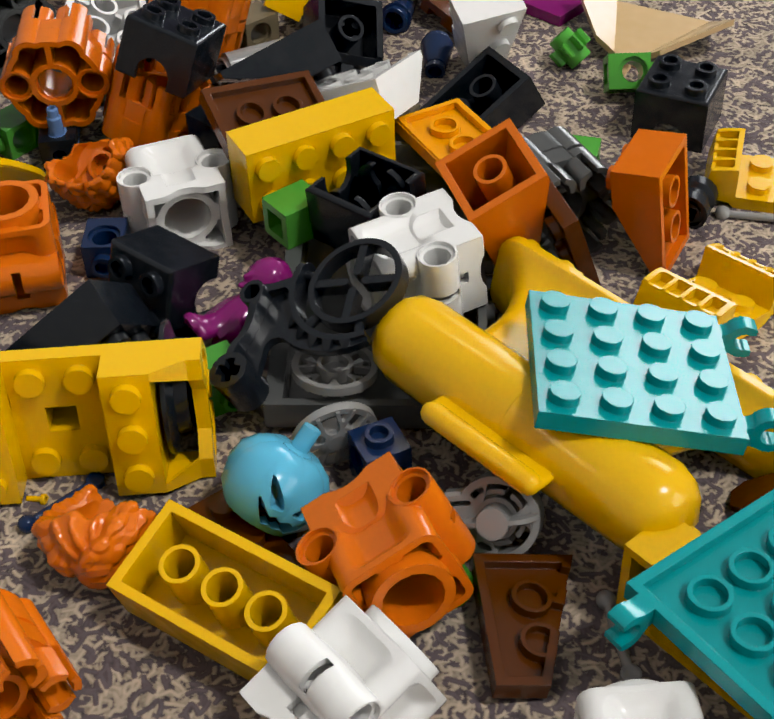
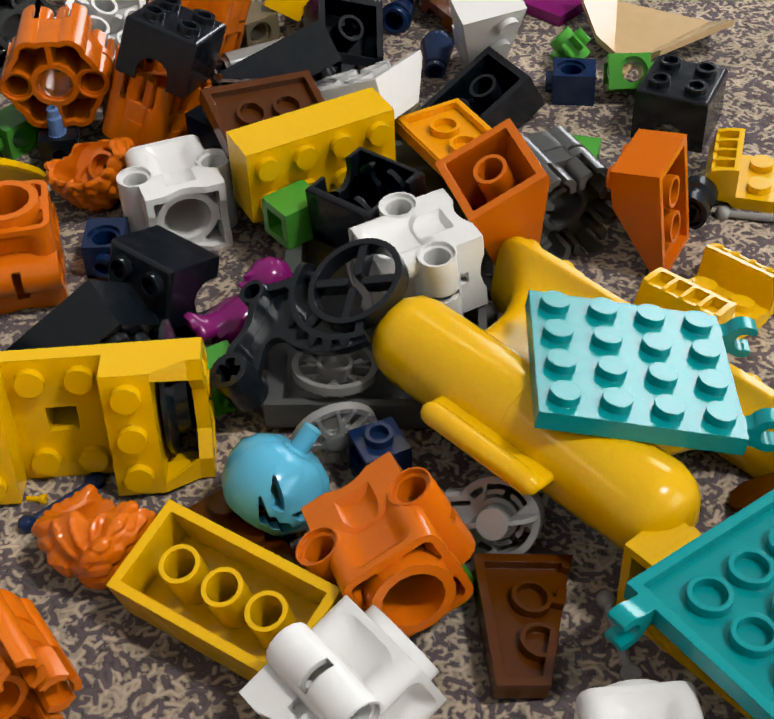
(568, 234): reddish brown wing -> none
(572, 81): none -> dark blue brick

